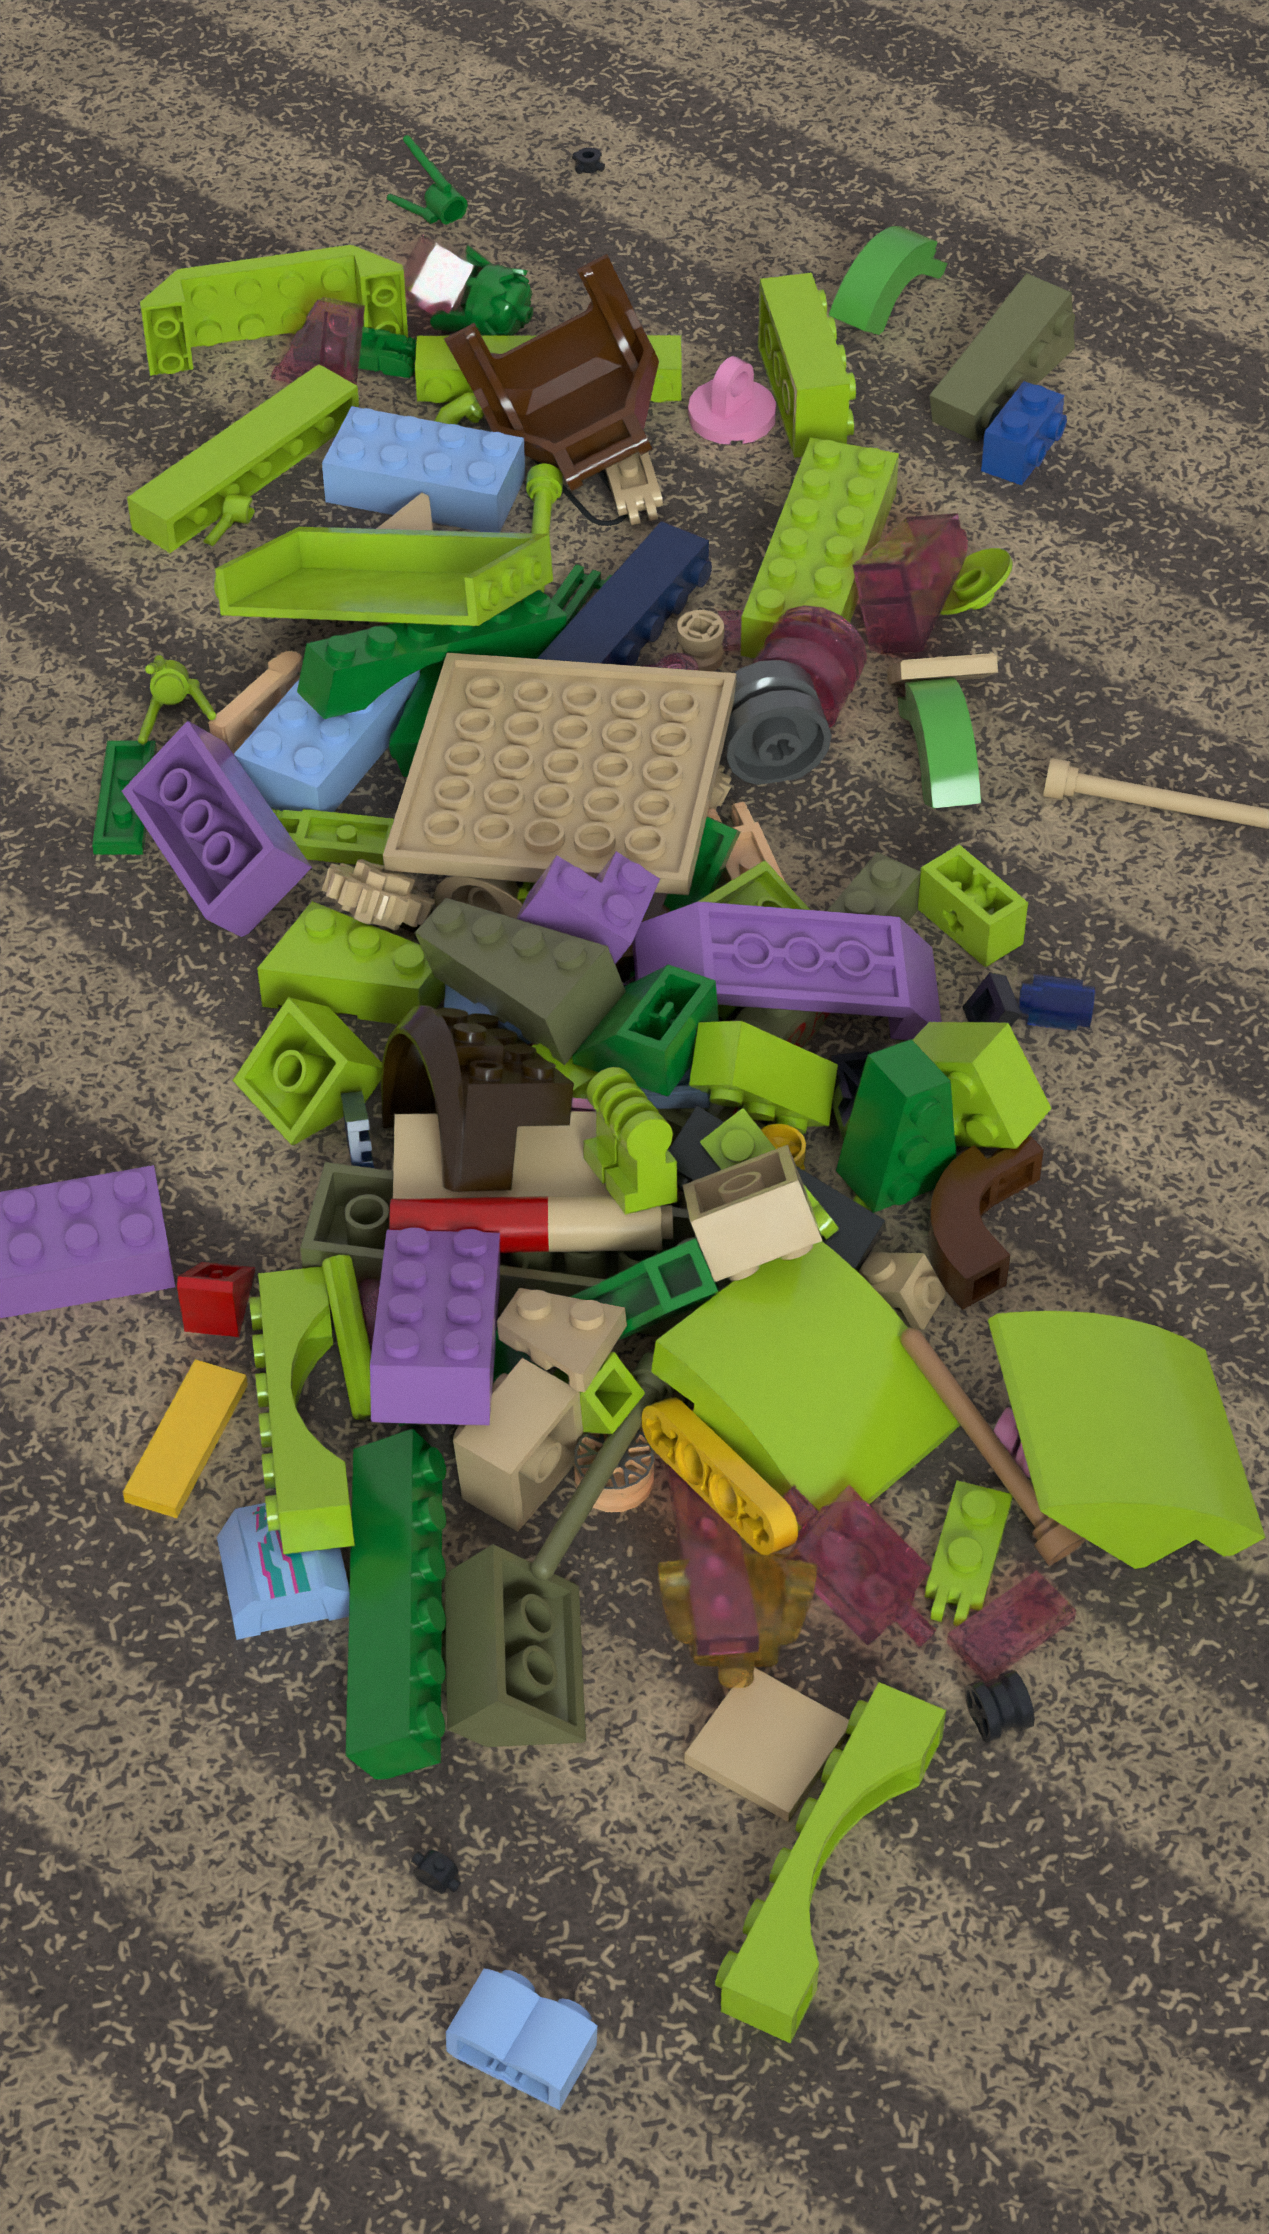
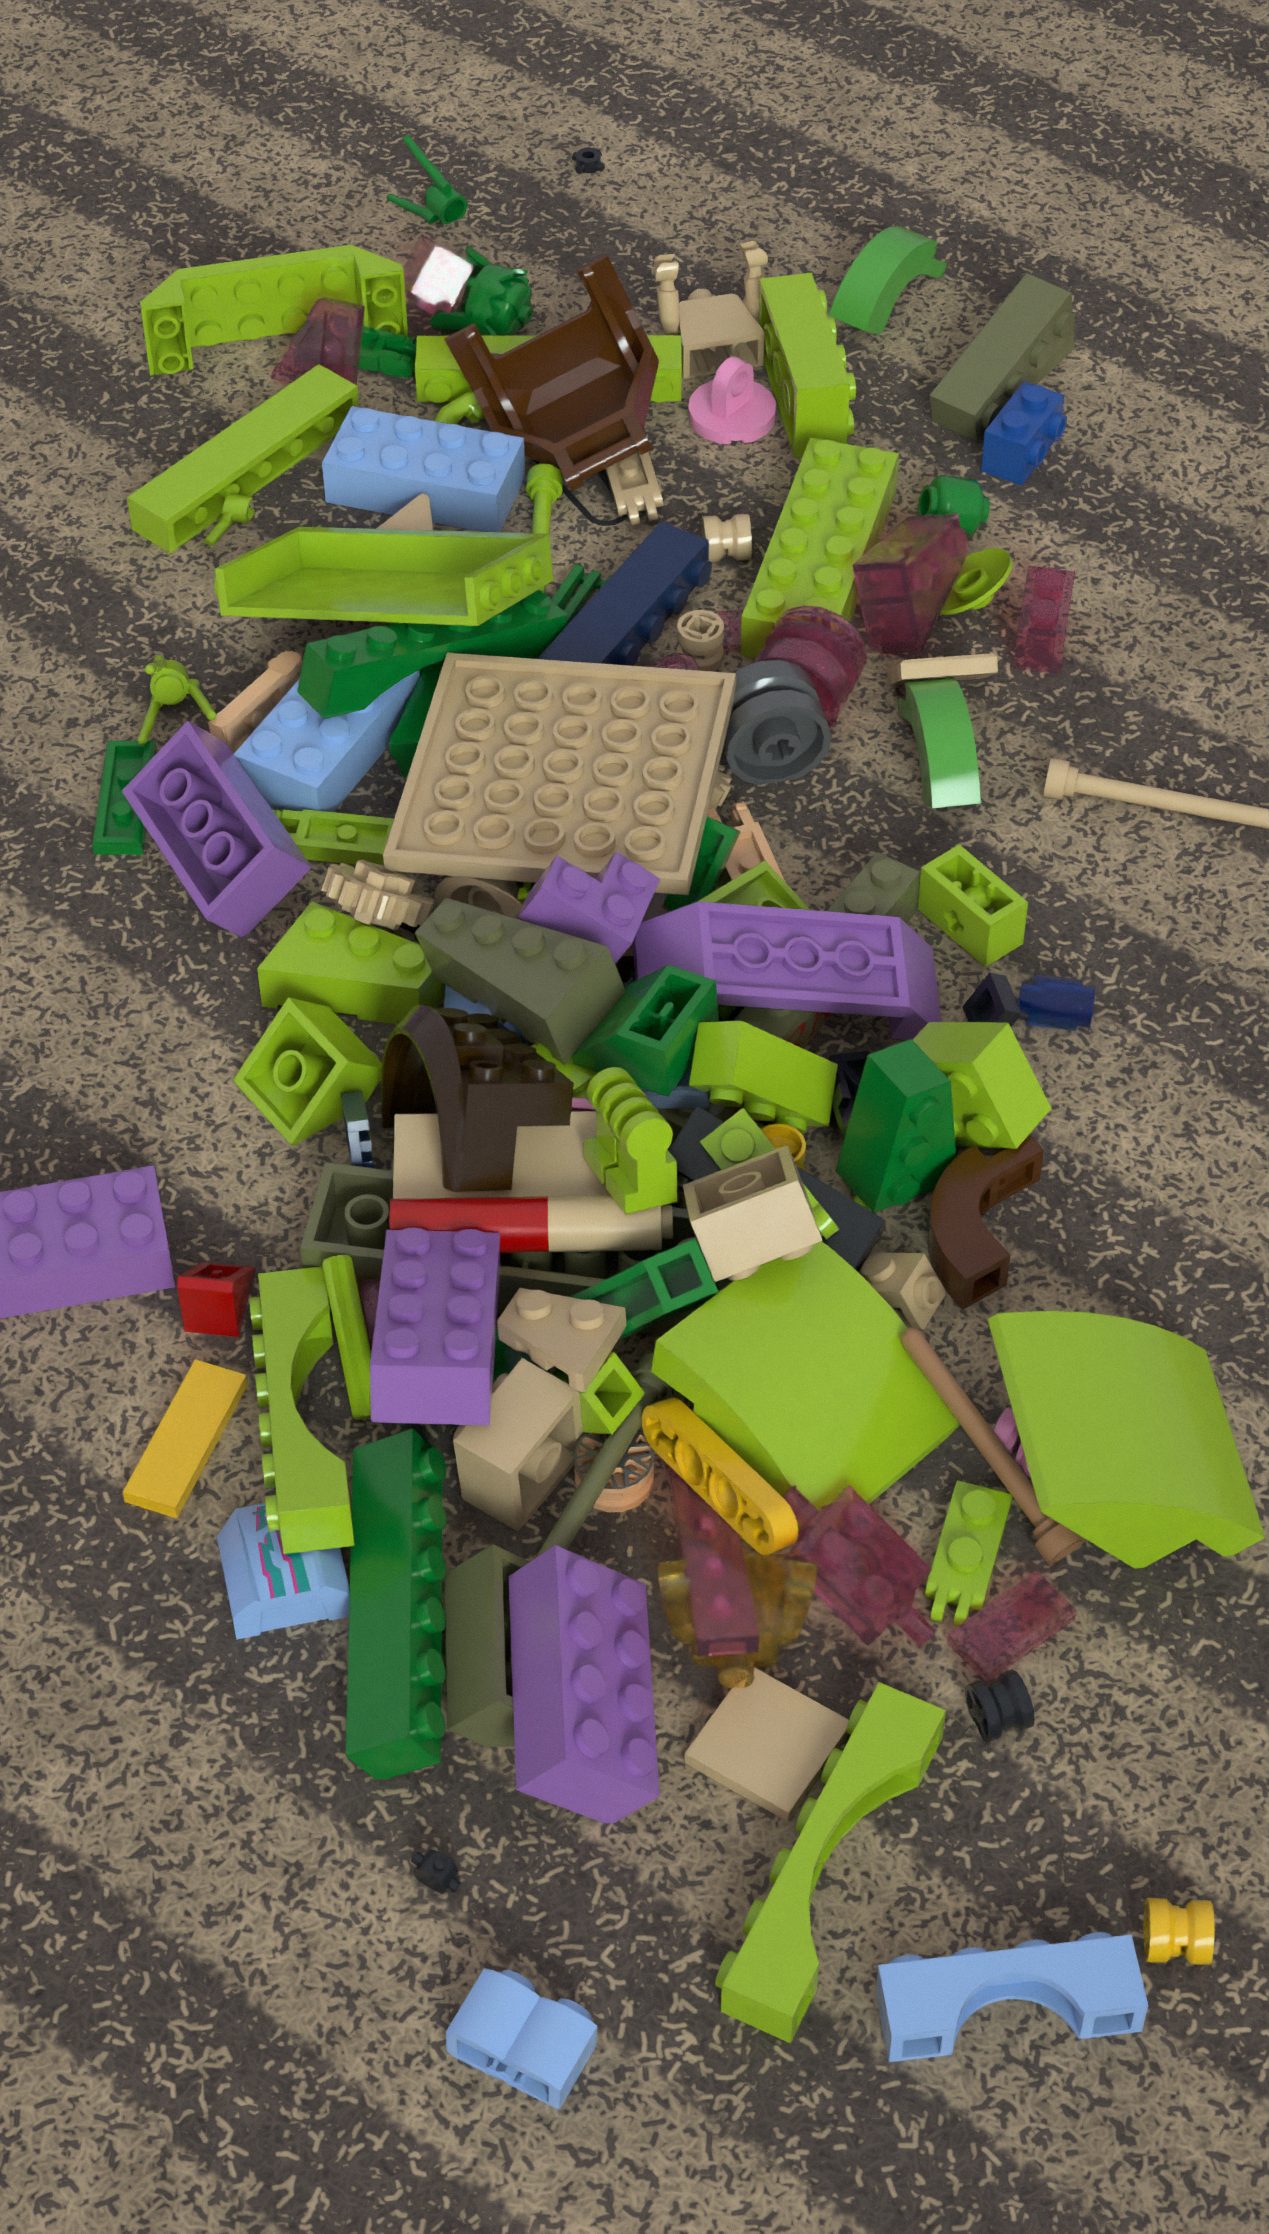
(582, 1687): none -> medium lavender brick
(713, 325): none -> tan torso
(728, 537): none -> tan wheel
(955, 495): none -> green head
(1044, 619): none -> clear pink brick
(1084, 1981): none -> light blue arch
(1178, 1931): none -> yellow wheel

